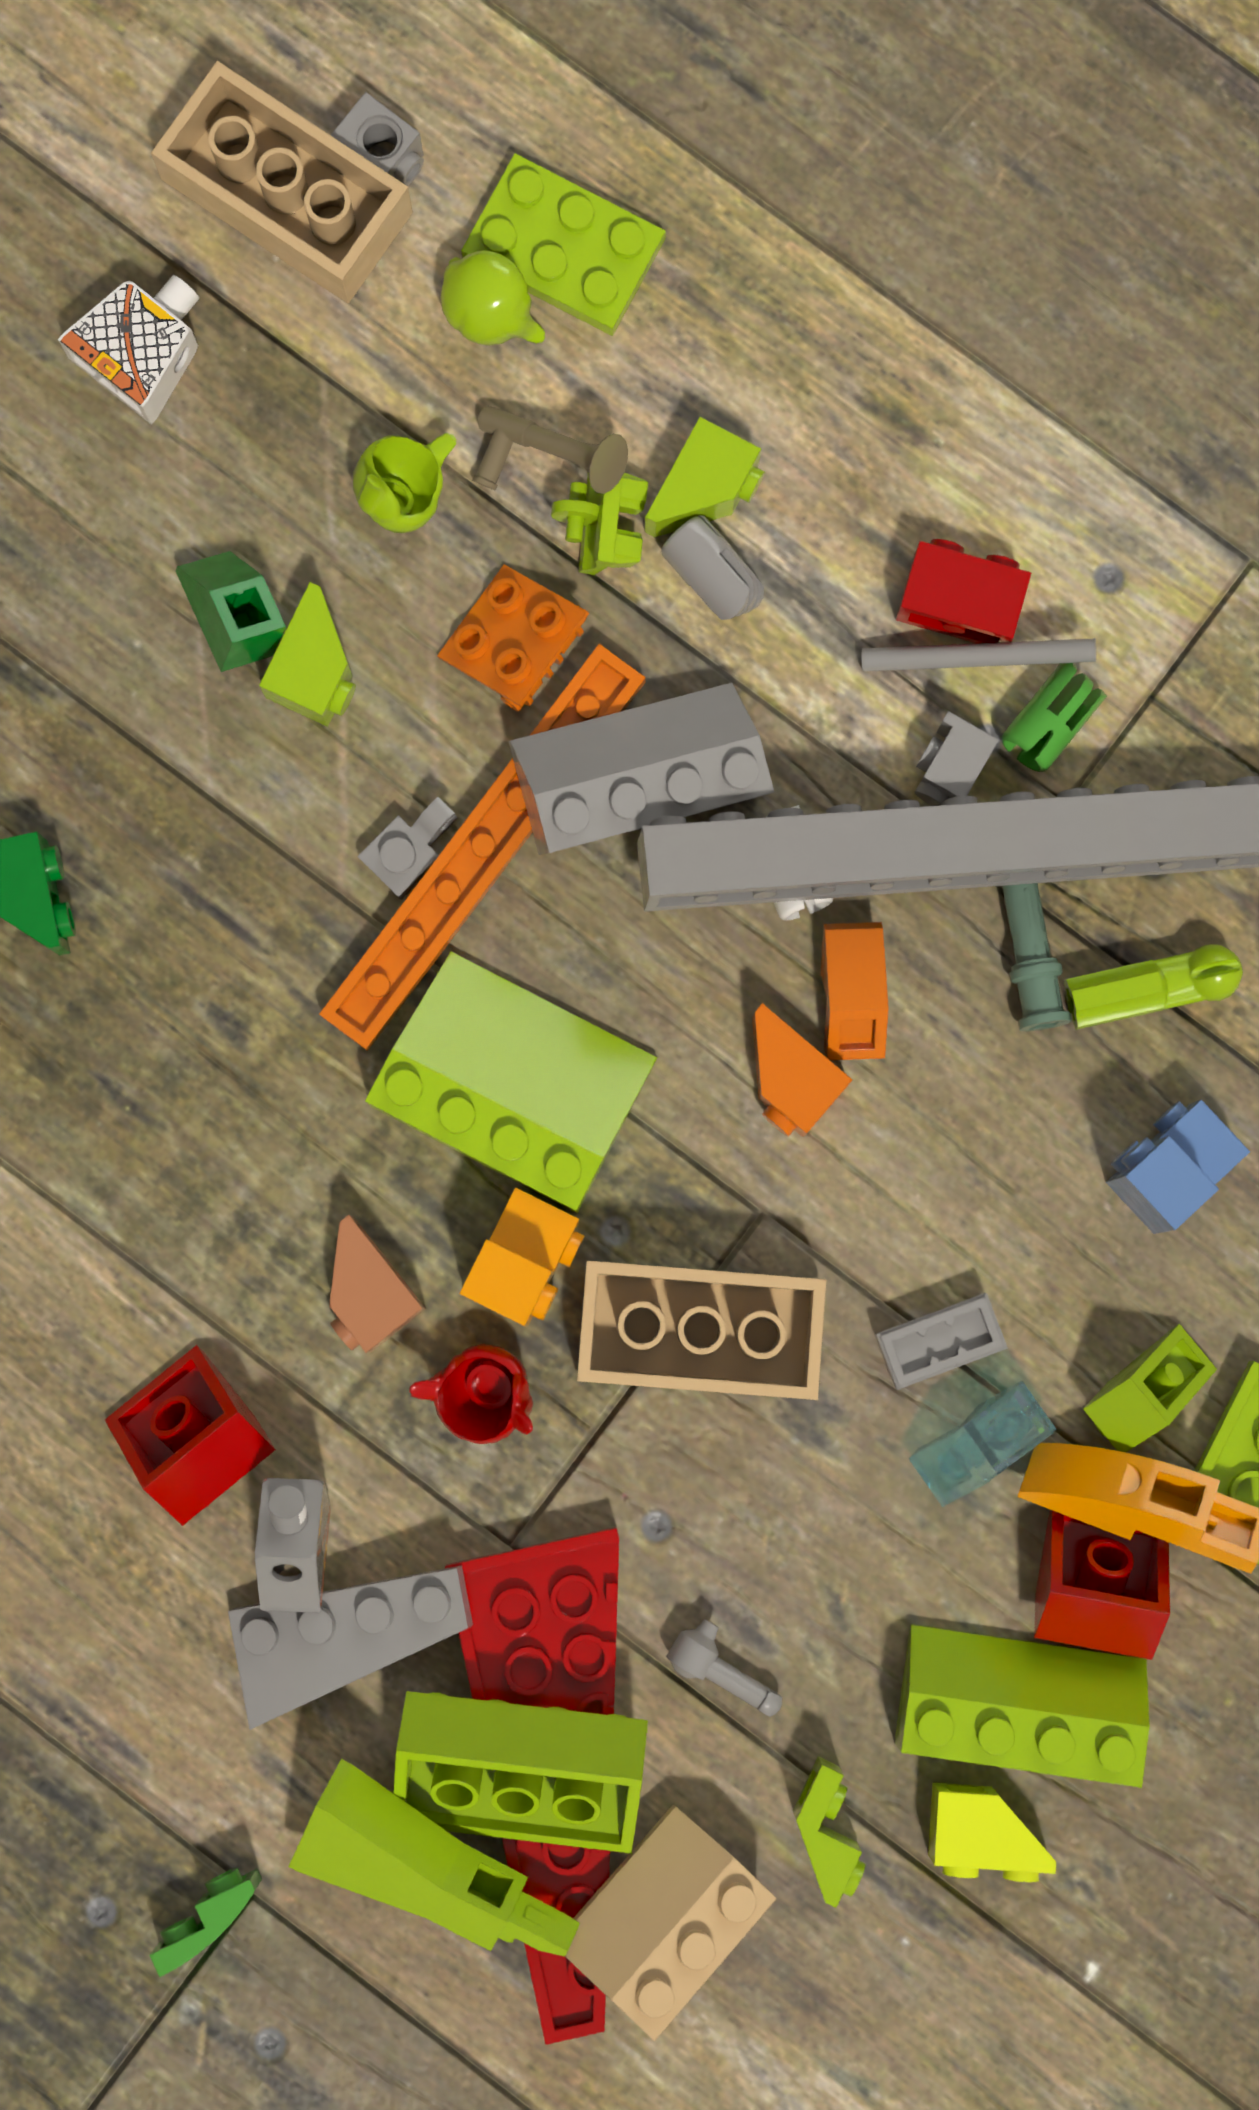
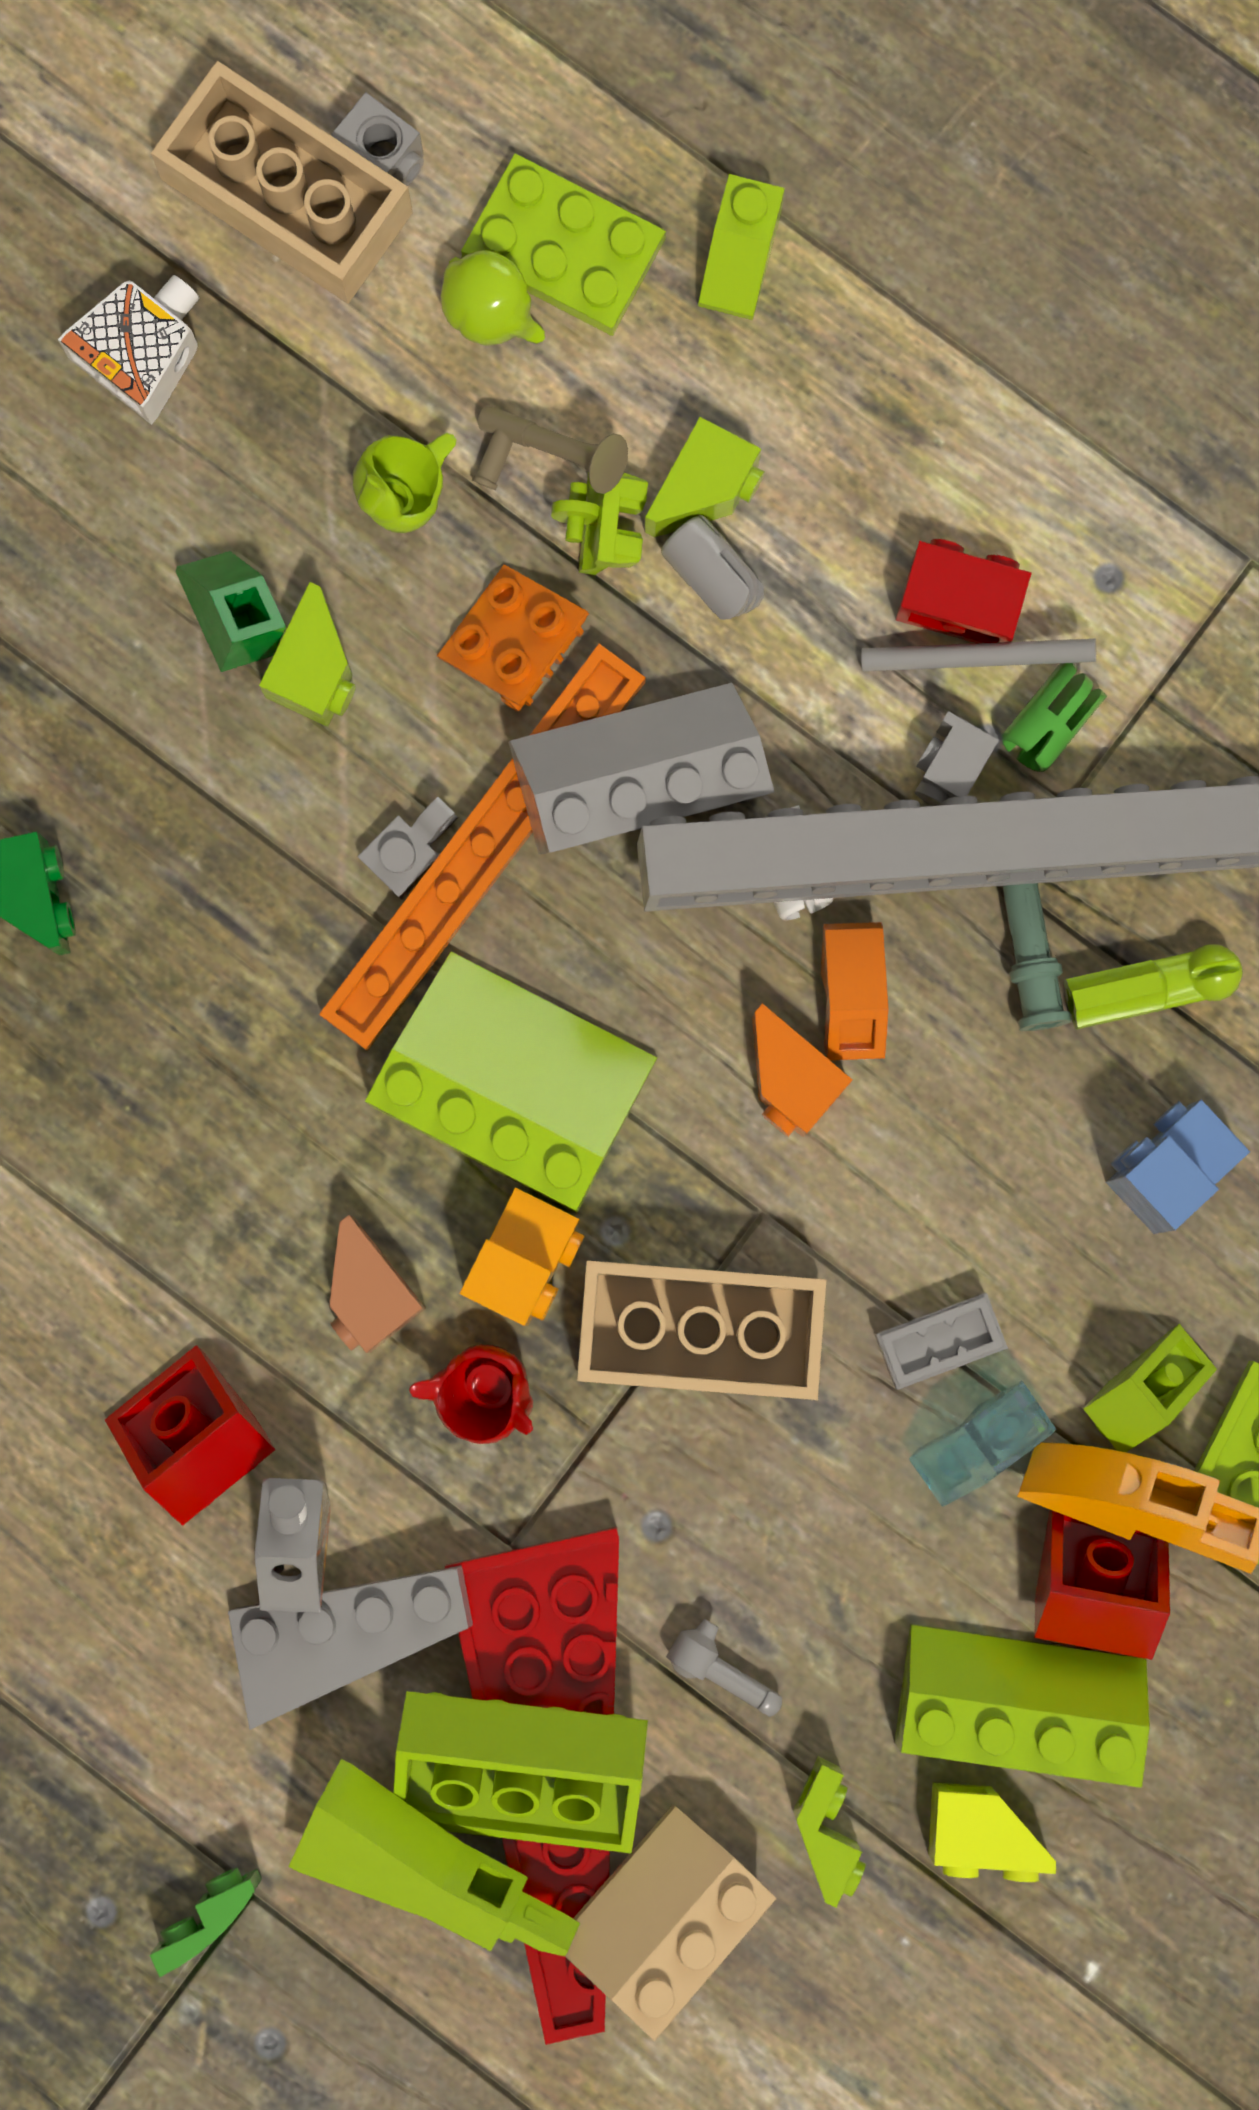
(741, 246): none -> lime slope

